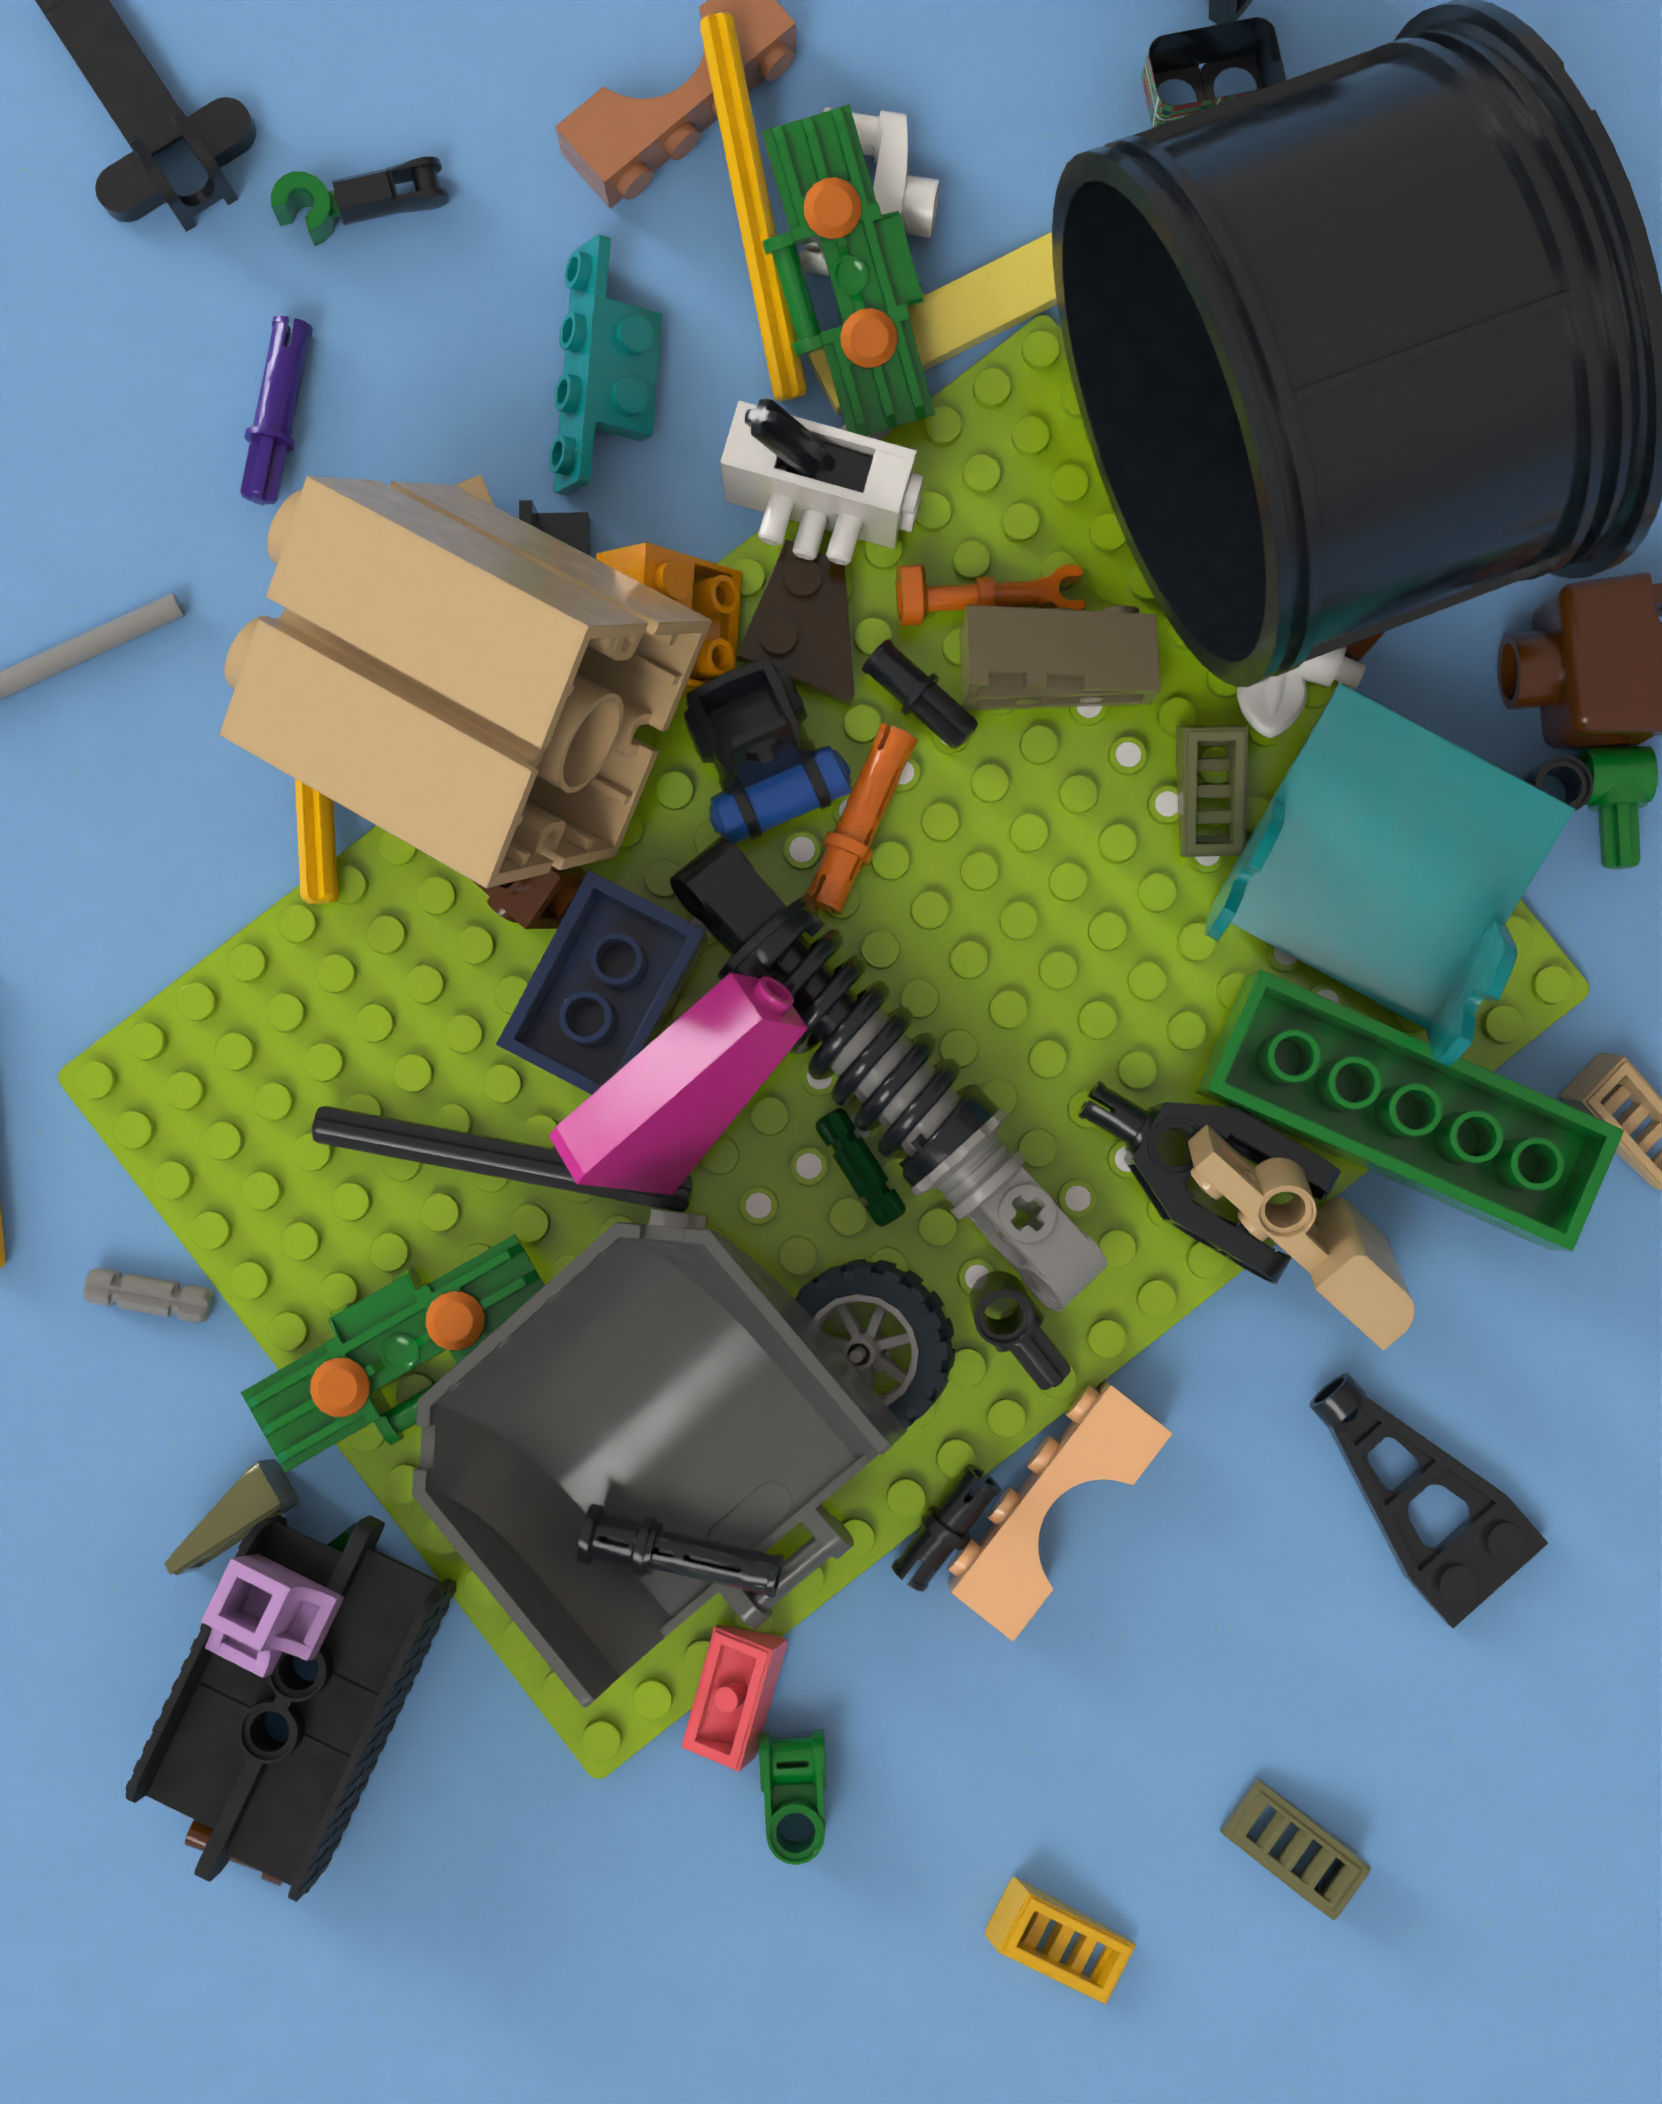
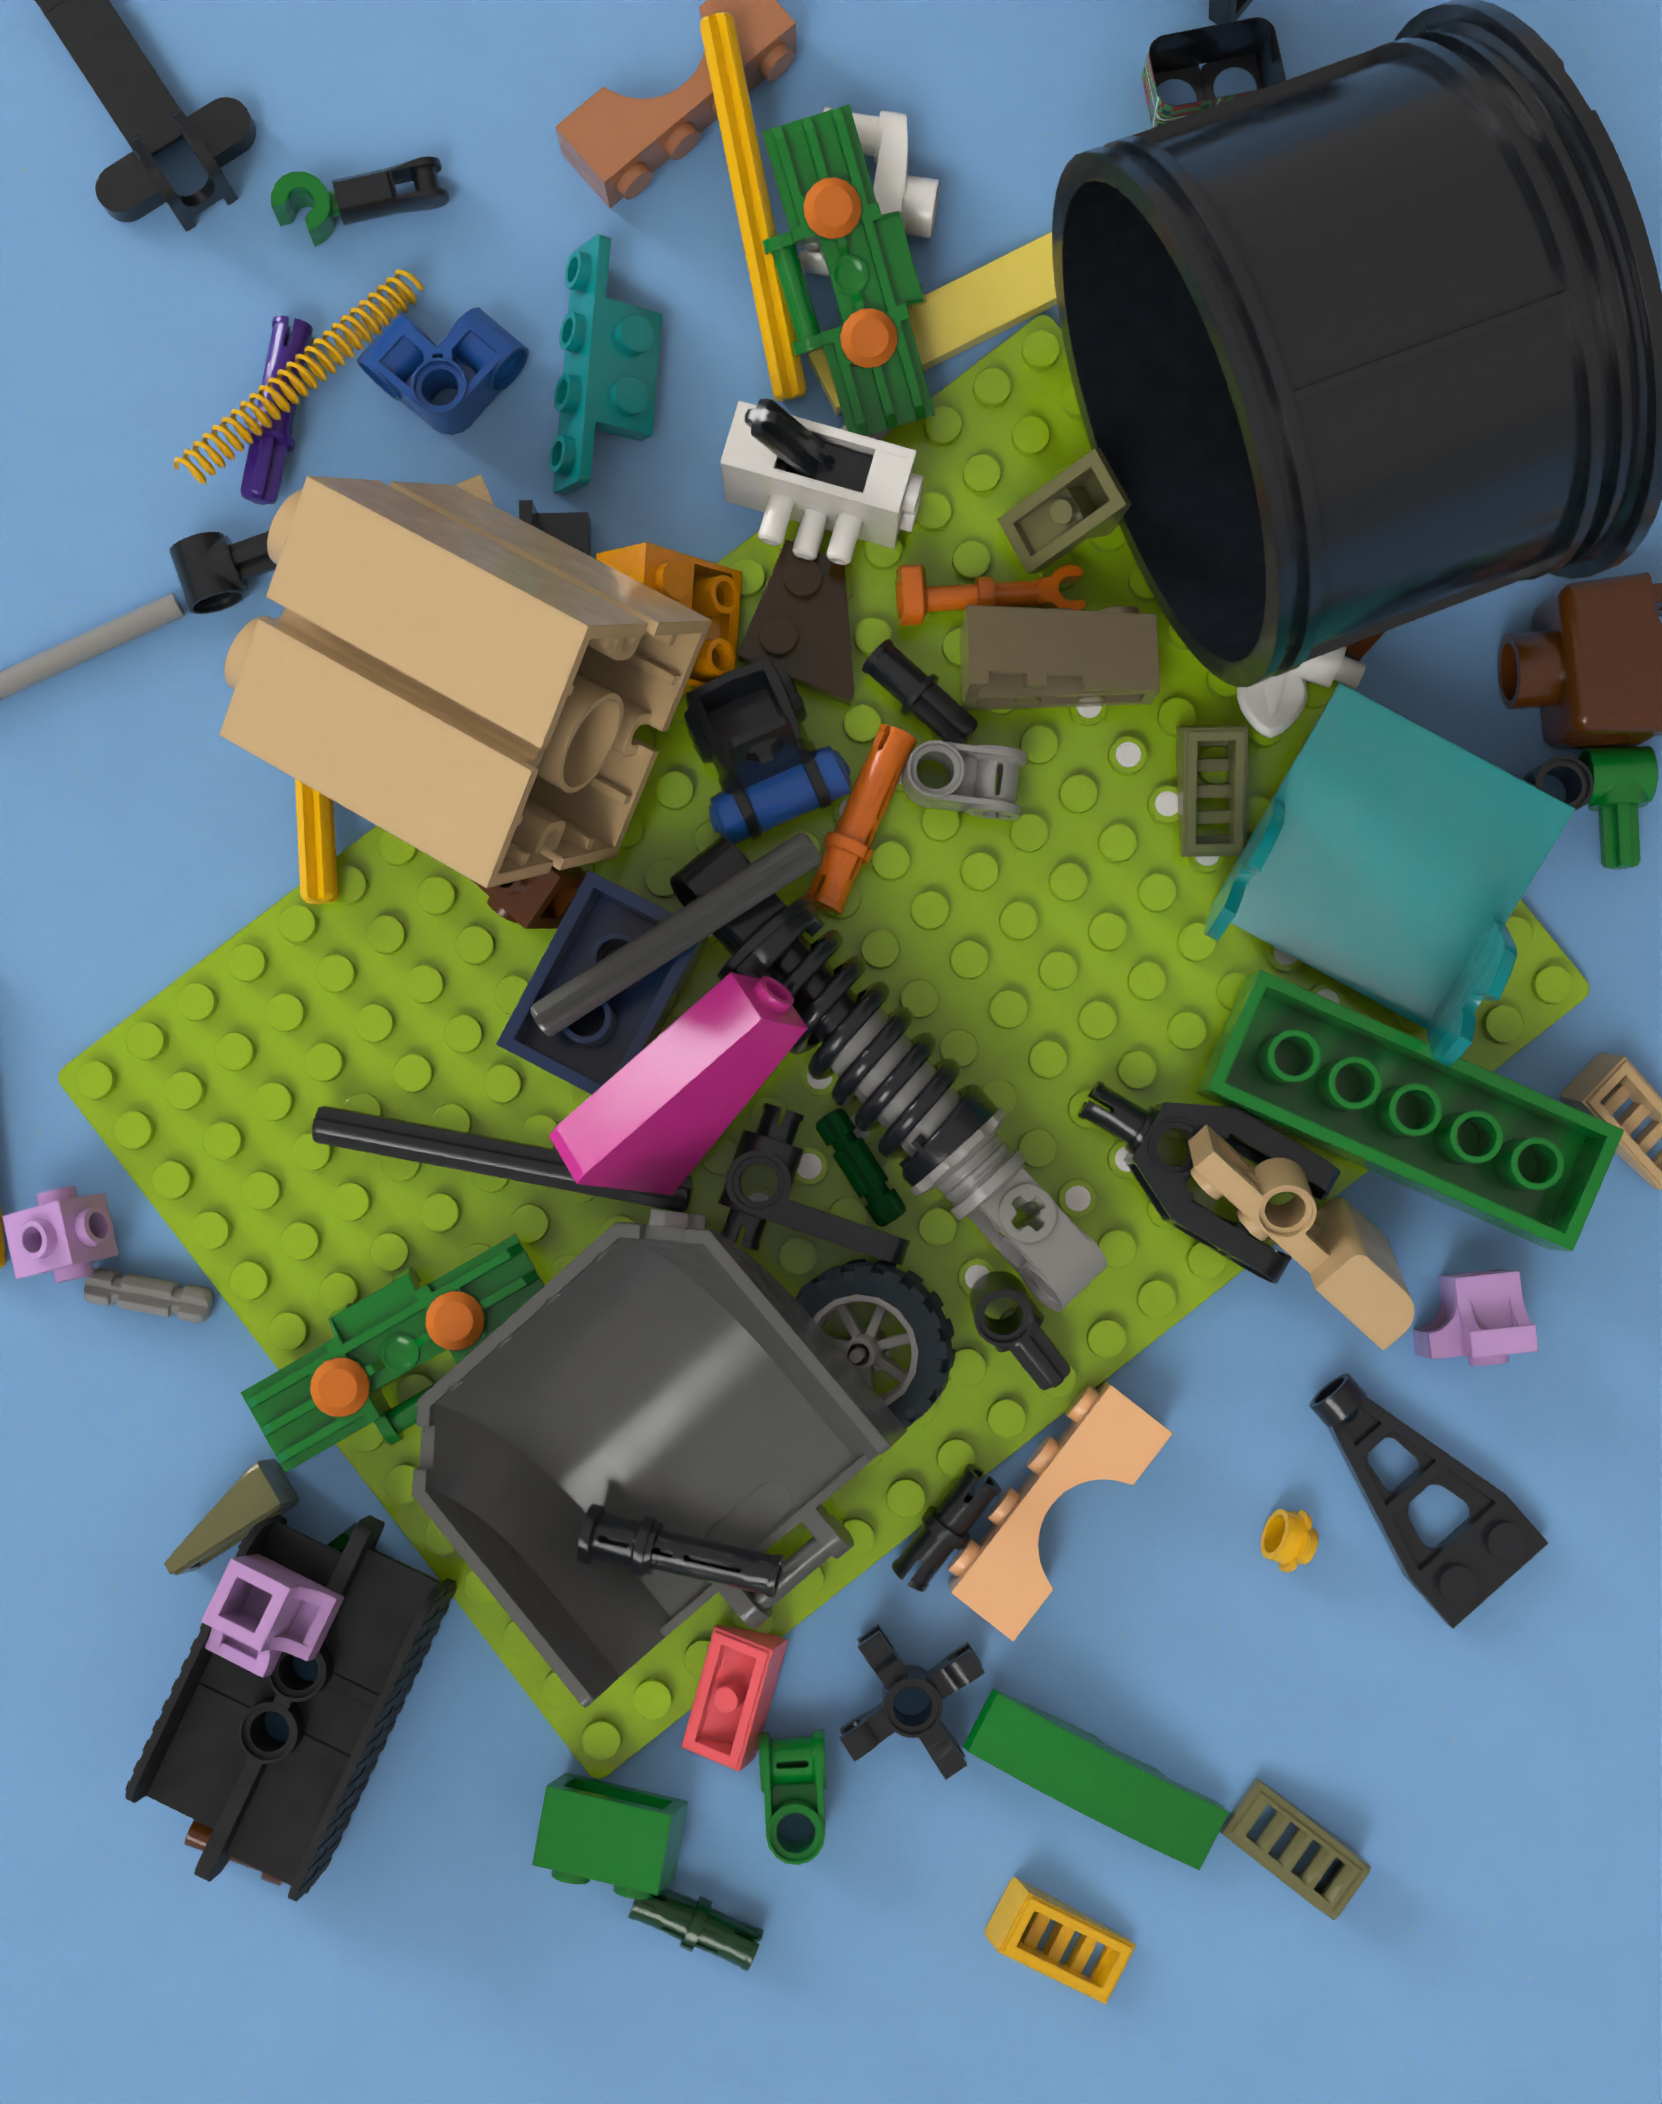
(60, 1235): none -> lavender brick
(217, 571): none -> black axle
(309, 379): none -> yellow piece
(473, 358): none -> blue piece
(610, 1835): none -> green brick
(675, 934): none -> dark grey axle
(699, 1926): none -> dark green pin
(774, 1148): none -> black piece
(940, 1681): none -> black pin
(970, 779): none -> light grey piece
(1065, 512): none -> olive slope
(1095, 1779): none -> green slope
(1289, 1539): none -> yellow plate
(1479, 1319): none -> lavender brick

